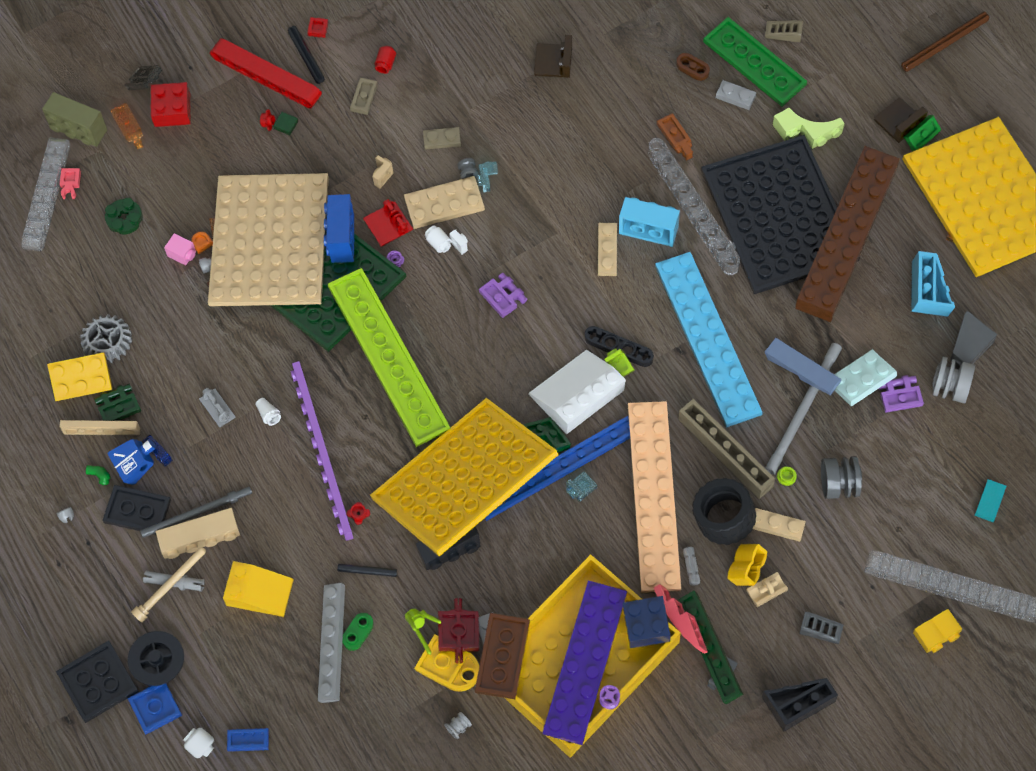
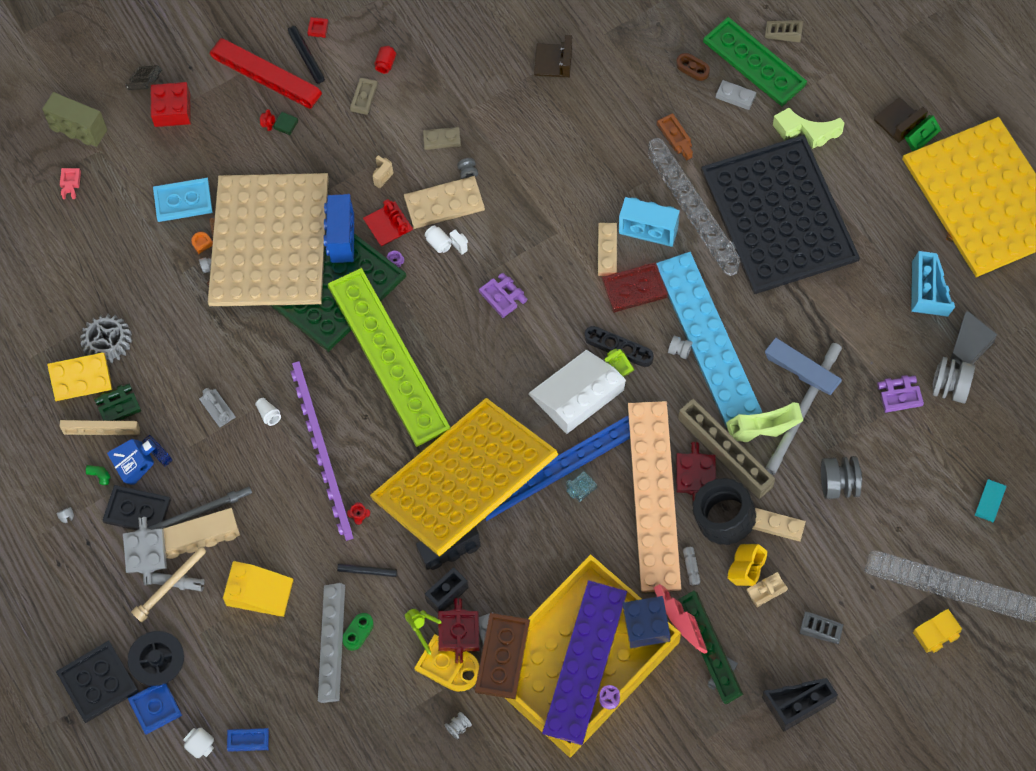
(45, 194): clear beam -> none
(120, 207): dark green plate -> none
(128, 124): clear orange hinge -> none
(144, 551): none -> light grey plate
(180, 249): bright pink brick -> none
(182, 199): none -> medium azure plate
(444, 592): none -> black brick
(486, 169): clear light blue bracket -> none
(550, 433): dark green plate -> none
(634, 287): none -> clear red plate
(680, 347): none -> light grey wheel
(694, 470): none -> dark red plate
(772, 423): none -> yellowish green arch
(786, 476): lime plate -> none
(847, 234): reddish brown brick -> none
(863, 377): light aqua plate -> none
(945, 41): reddish brown axle -> none

